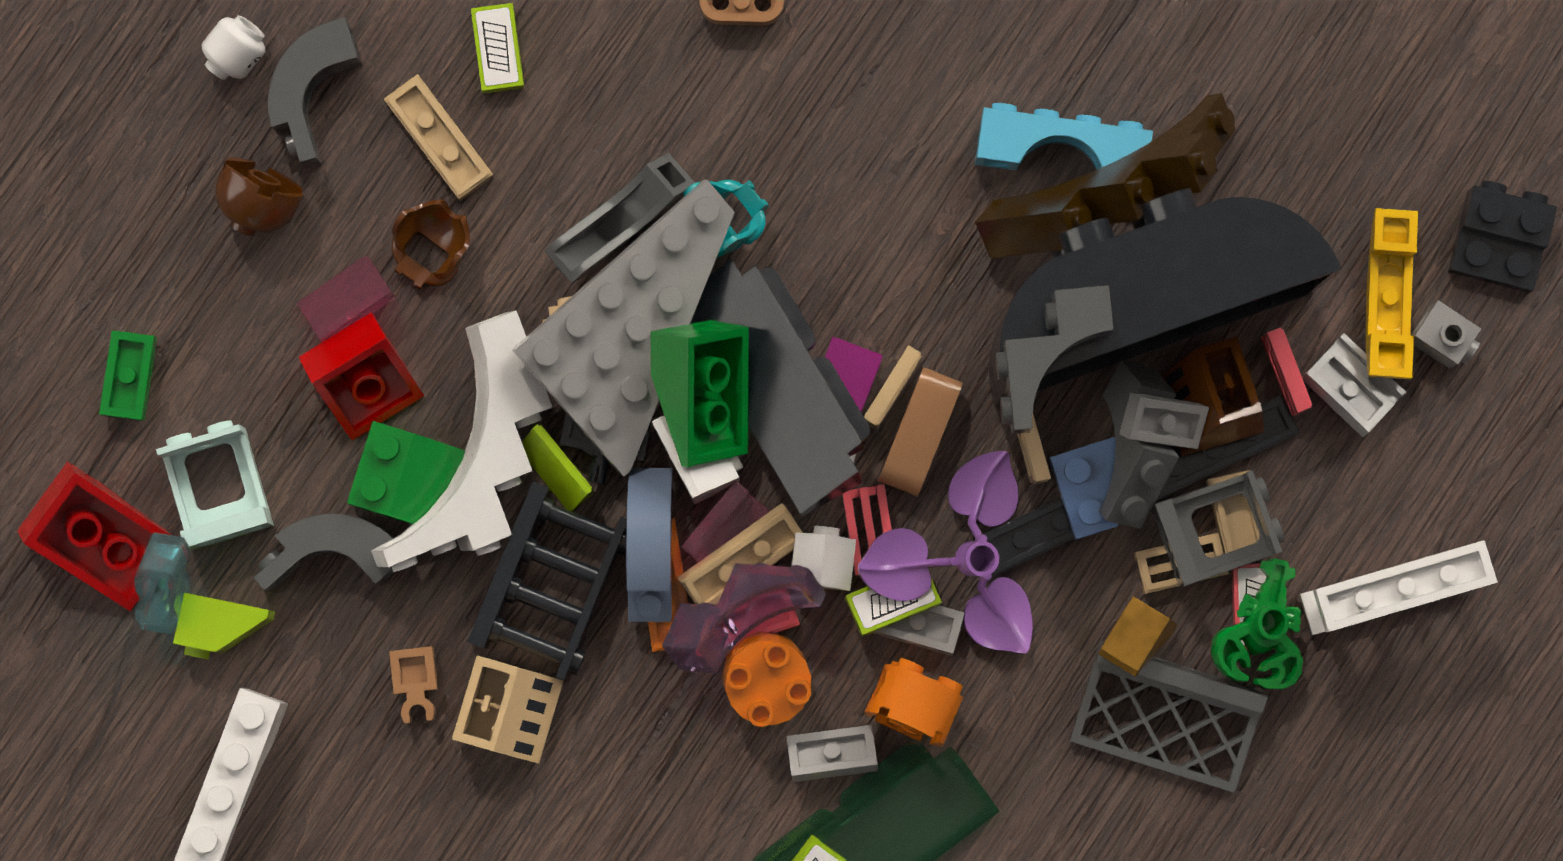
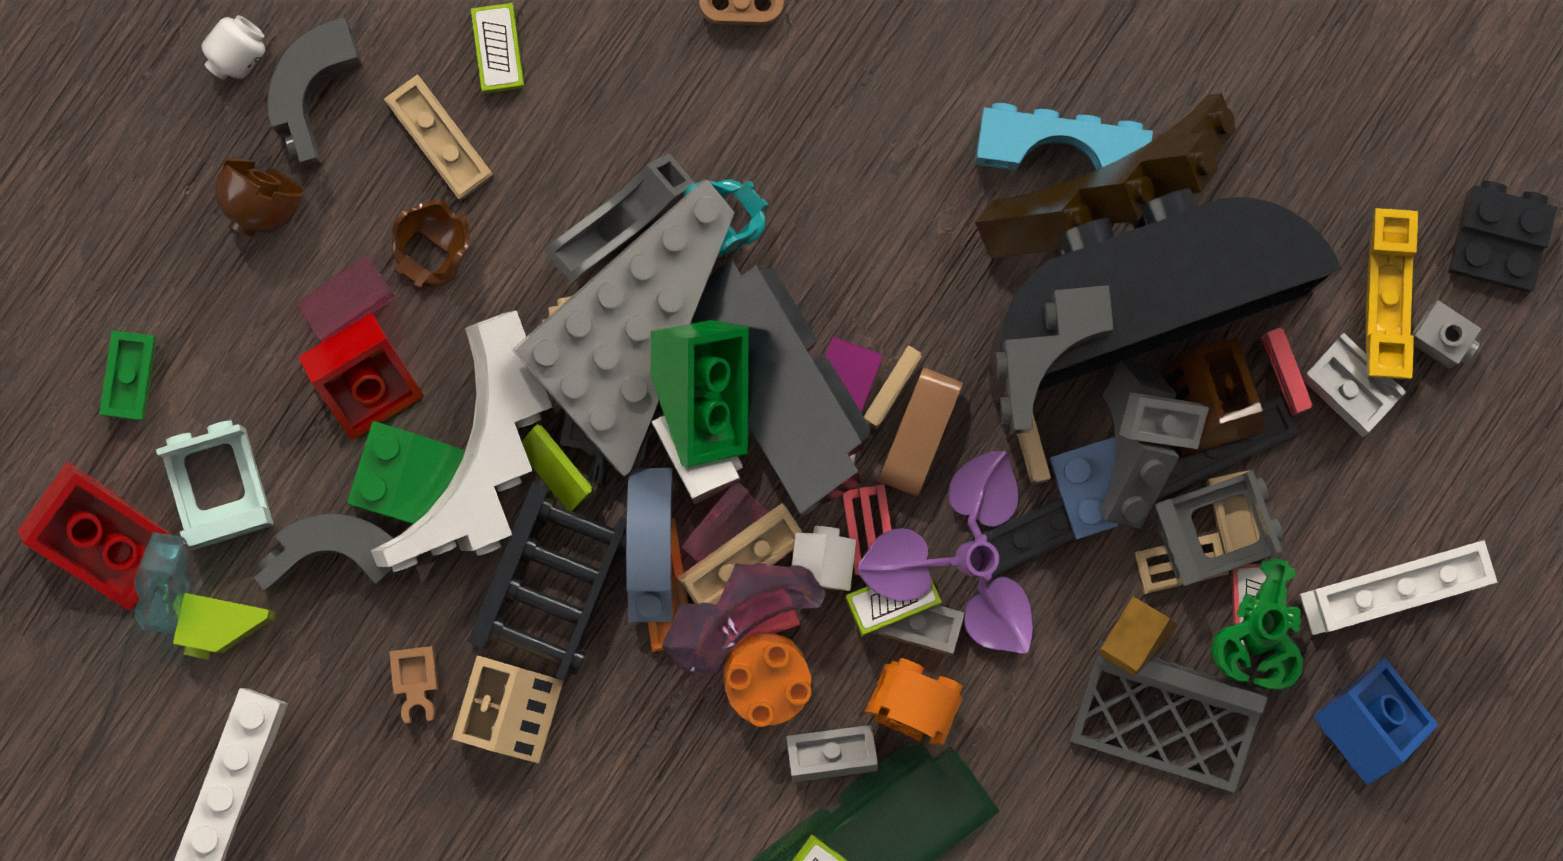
(1376, 721): none -> blue slope

